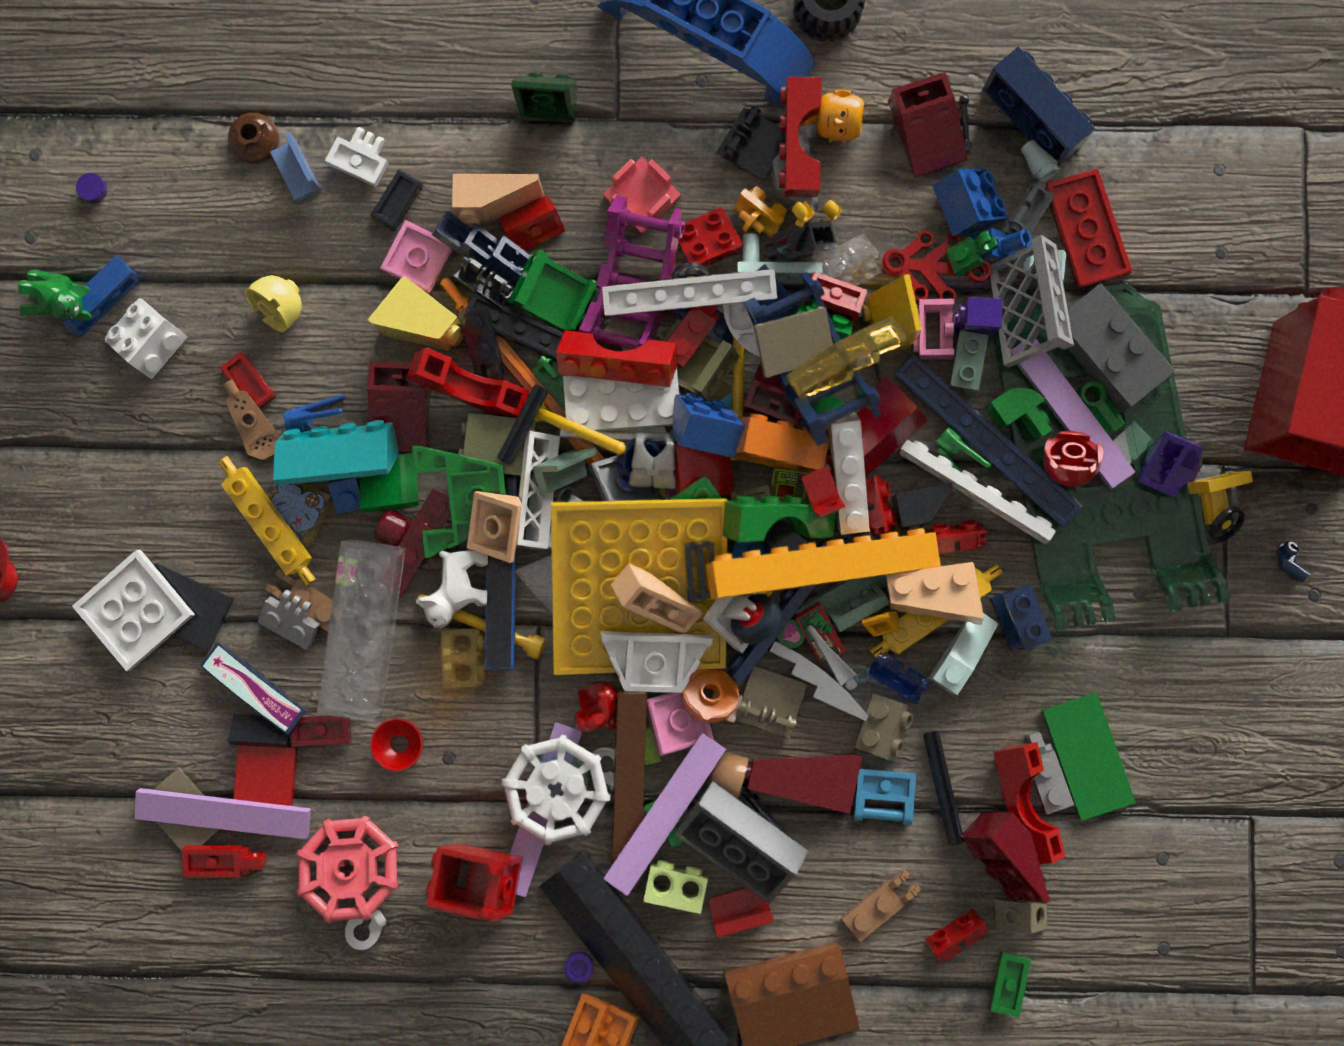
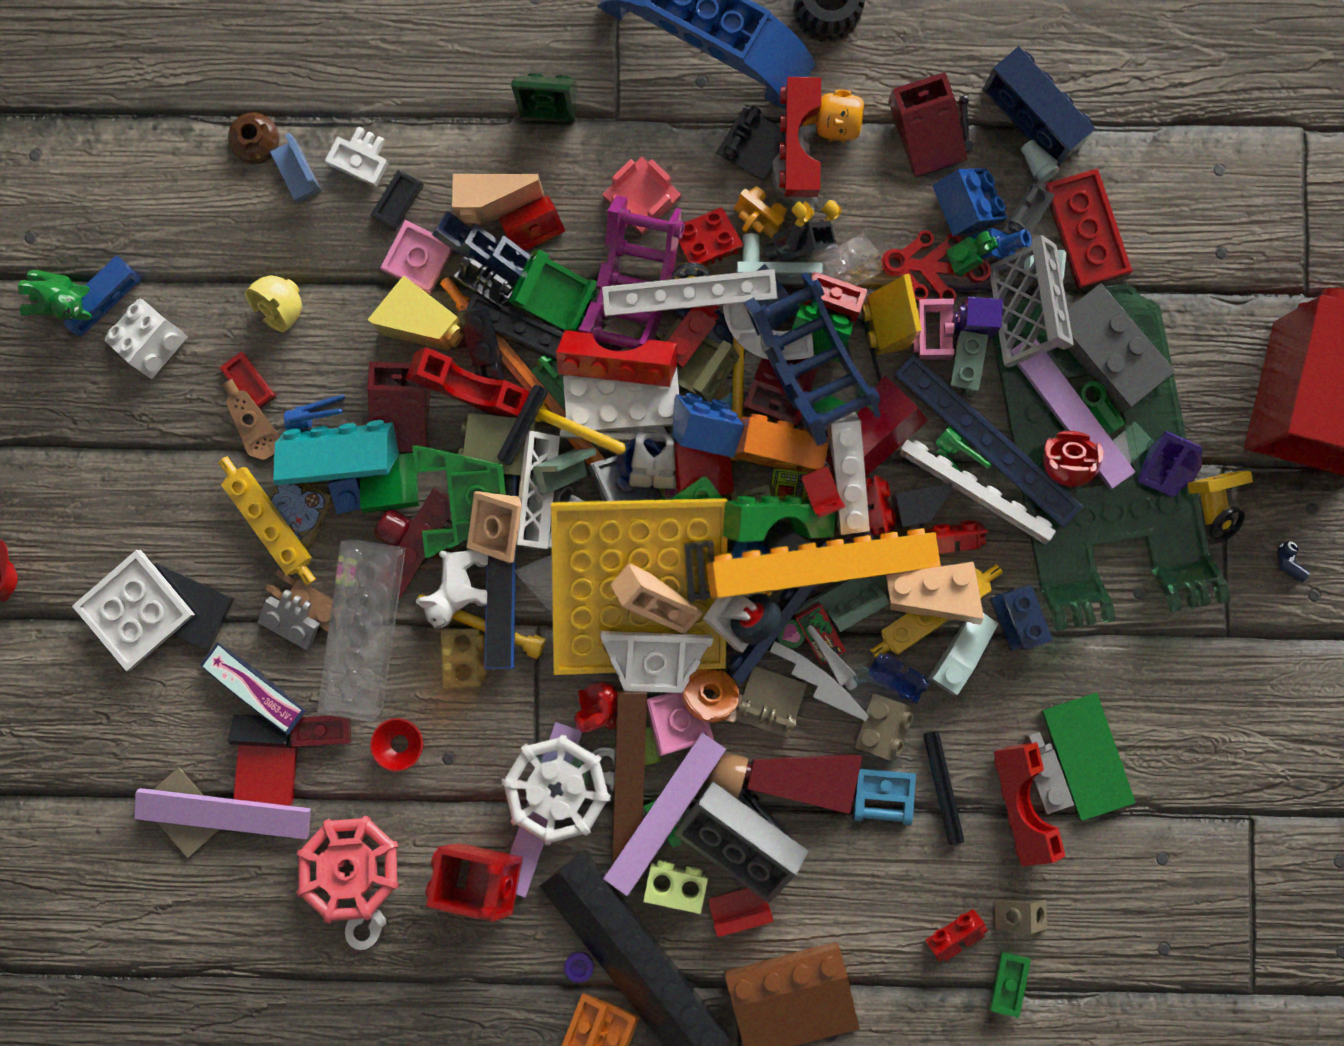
(91, 188): dark purple tile -> none
(220, 861): red hinge -> none
(792, 340): dark tan piece -> none
(852, 353): clear yellow slope -> none
(878, 906): medium nougat hinge -> none
(882, 623): light orange slope -> none
(1008, 855): dark red slope -> none
(1020, 404): green brick -> none

